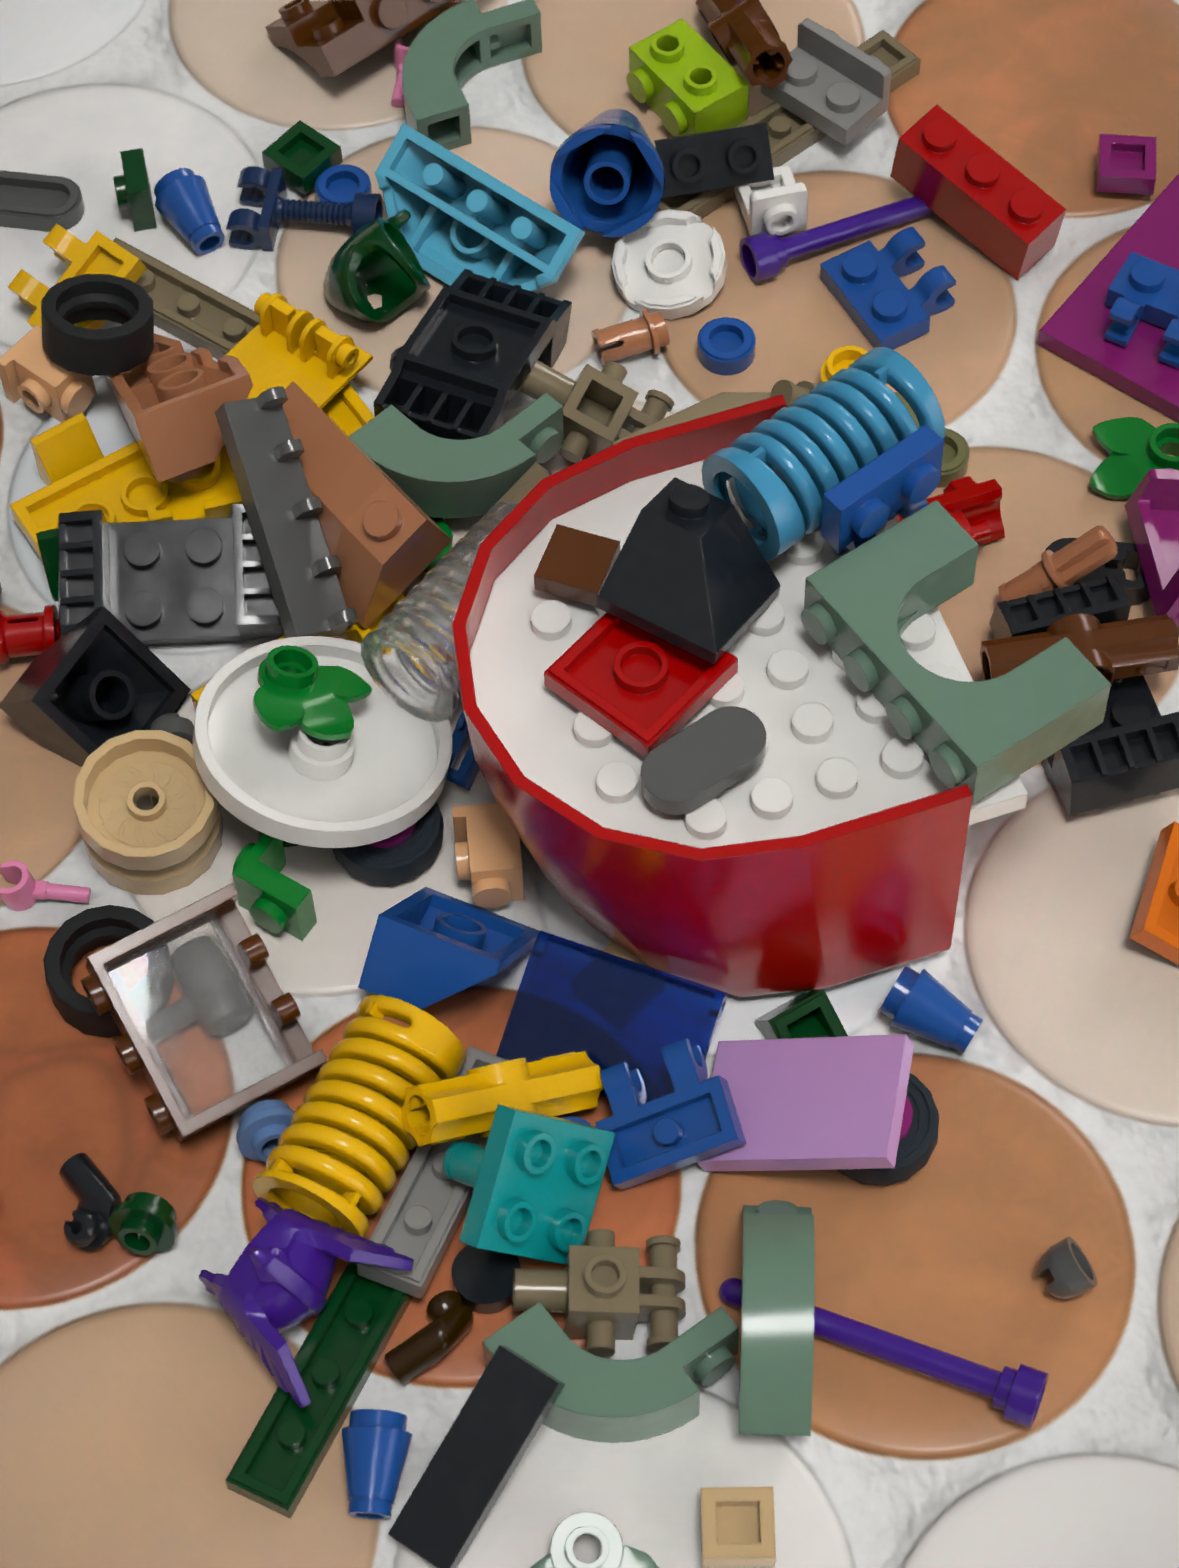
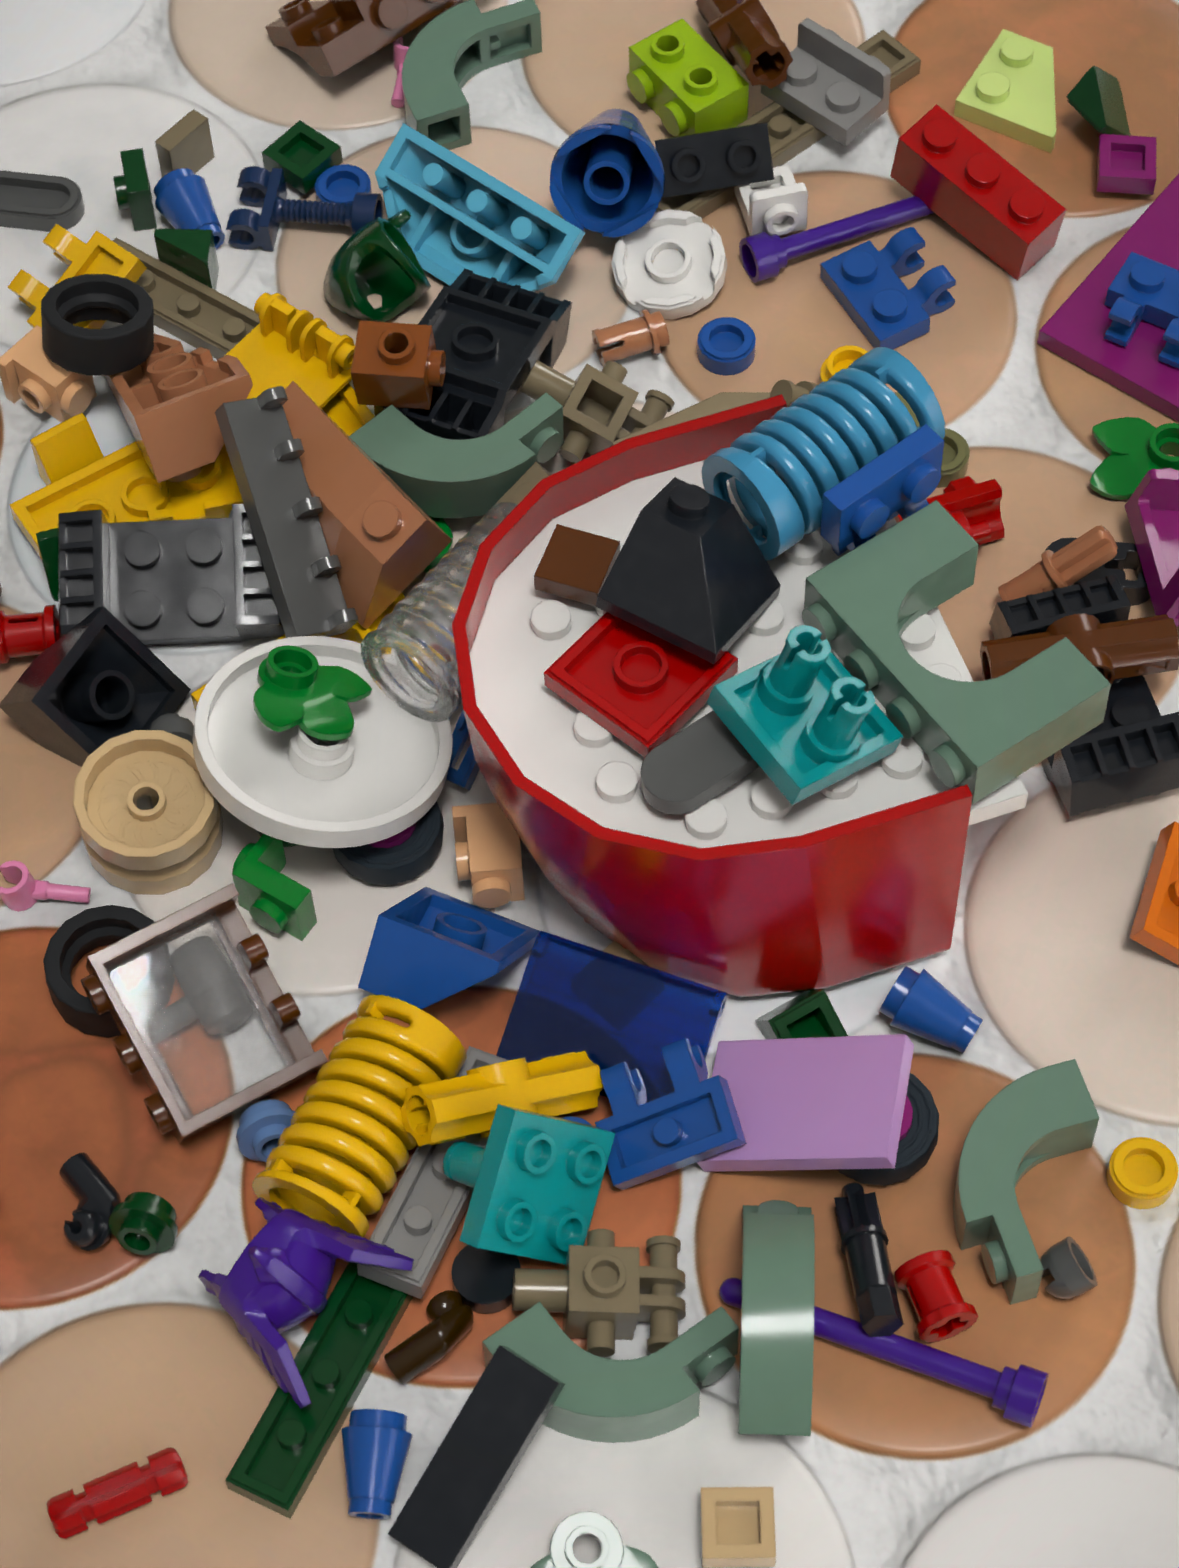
(117, 1492): none -> red axle
(185, 144): none -> dark tan tile
(189, 252): none -> dark green slope
(396, 365): none -> dark orange brick
(804, 717): none -> teal plate
(868, 1261): none -> black piece
(935, 1296): none -> red bush
(1013, 91): none -> yellowish green wing
(1019, 1128): none -> sand green arch
(1100, 102): none -> dark green slope
(1142, 1173): none -> yellow tile

